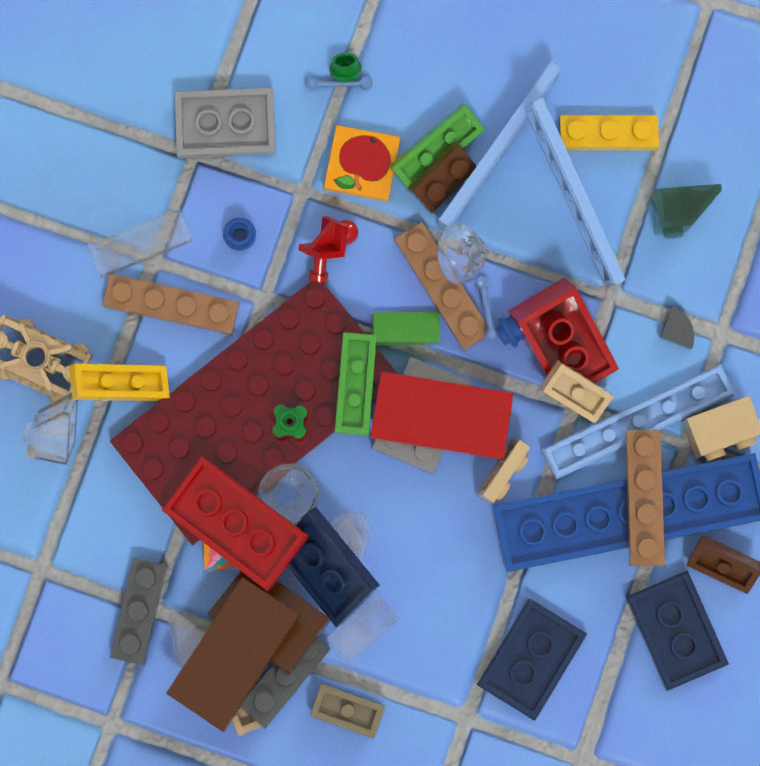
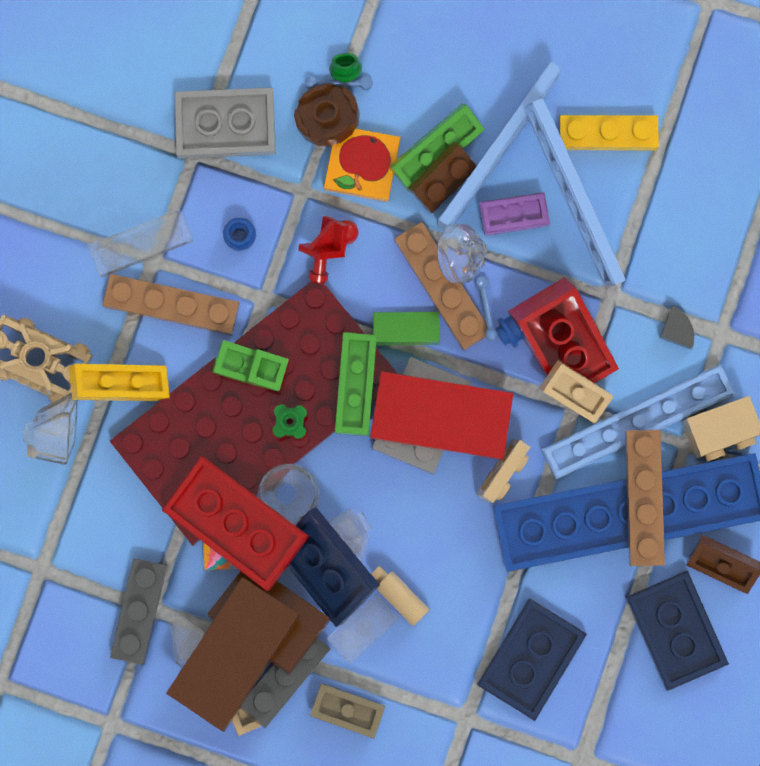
(250, 365): none -> bright green slope
(327, 115): none -> reddish brown tile
(400, 596): none -> tan cylinder
(514, 214): none -> medium lavender plate
(680, 207): clear green slope -> none

